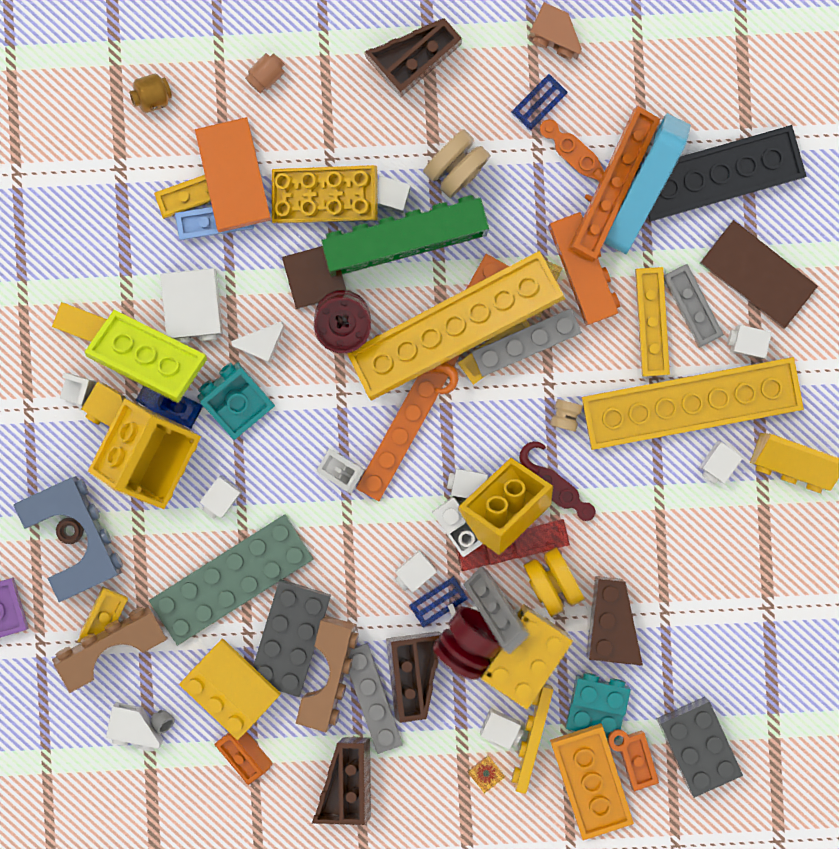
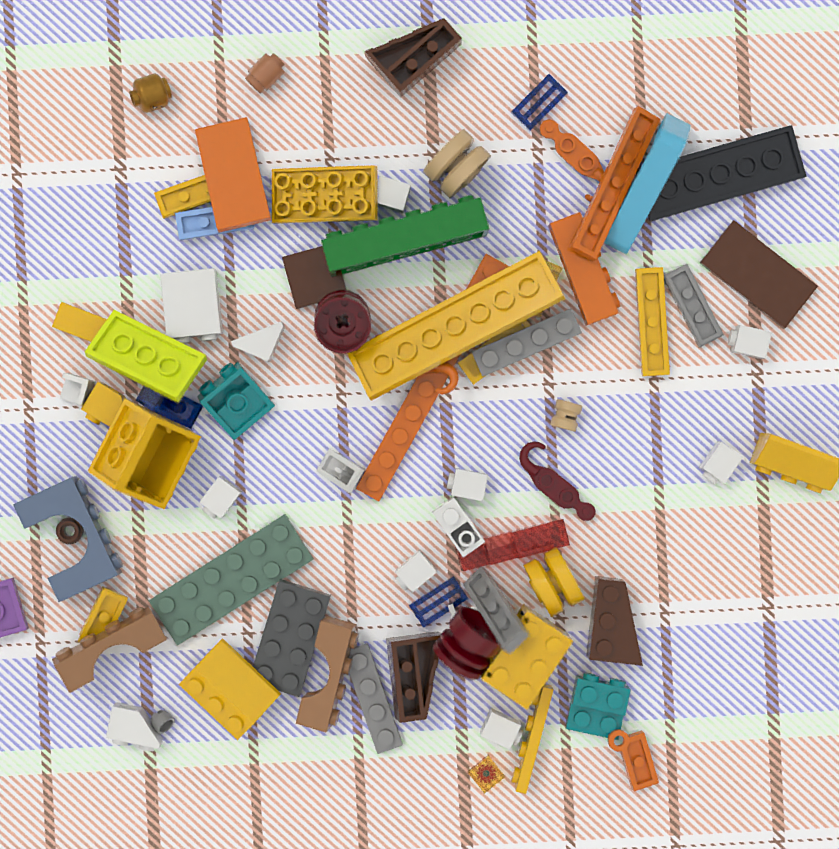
(244, 756): orange slope -> none
(347, 786): reddish brown wedge -> none
(506, 505): yellow slope -> none
(555, 30): nougat slope -> none
(592, 781): light orange plate -> none
(692, 403): yellow plate -> none
(699, 747): dark grey brick -> none

